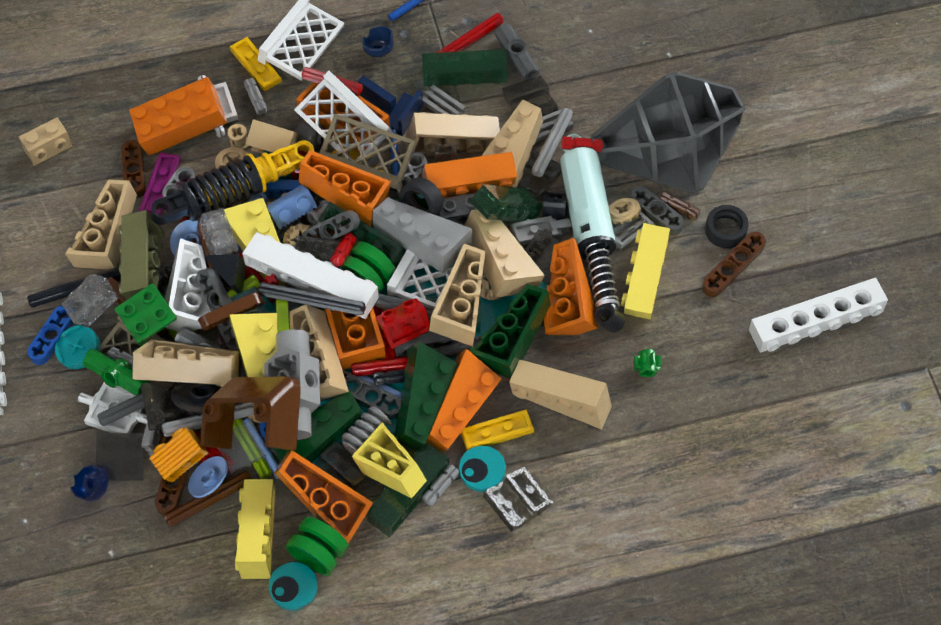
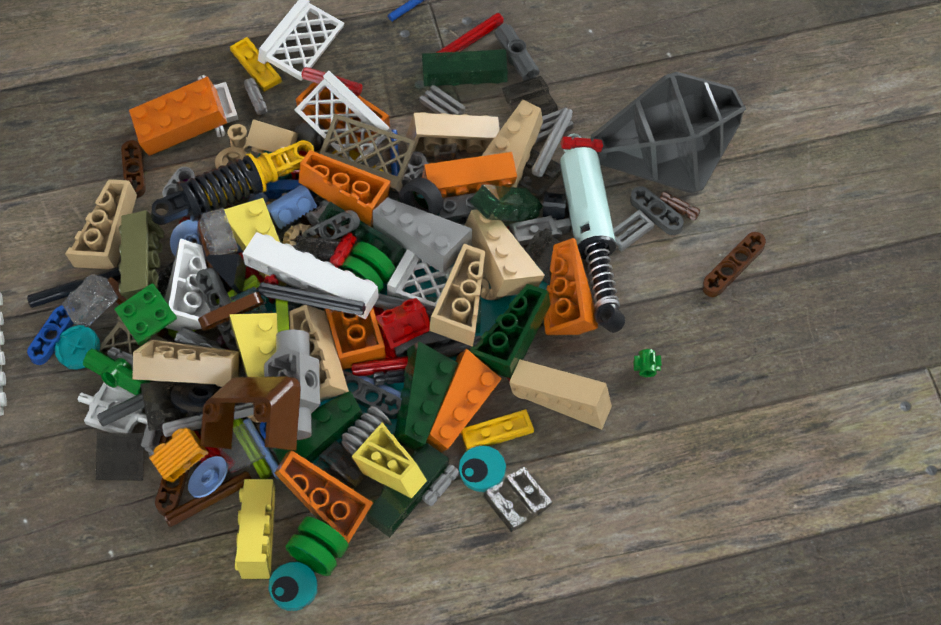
(45, 141): tan brick -> none
(90, 483): clear blue hair -> none
(163, 171): magenta tile -> none
(377, 95): dark blue panel -> none
(378, 42): dark blue hair -> none
(403, 111): dark blue panel -> none
(619, 208): tan gear -> none
(646, 271): light yellow wedge -> none
(731, 212): black tyre -> none
(867, 292): white brick -> none

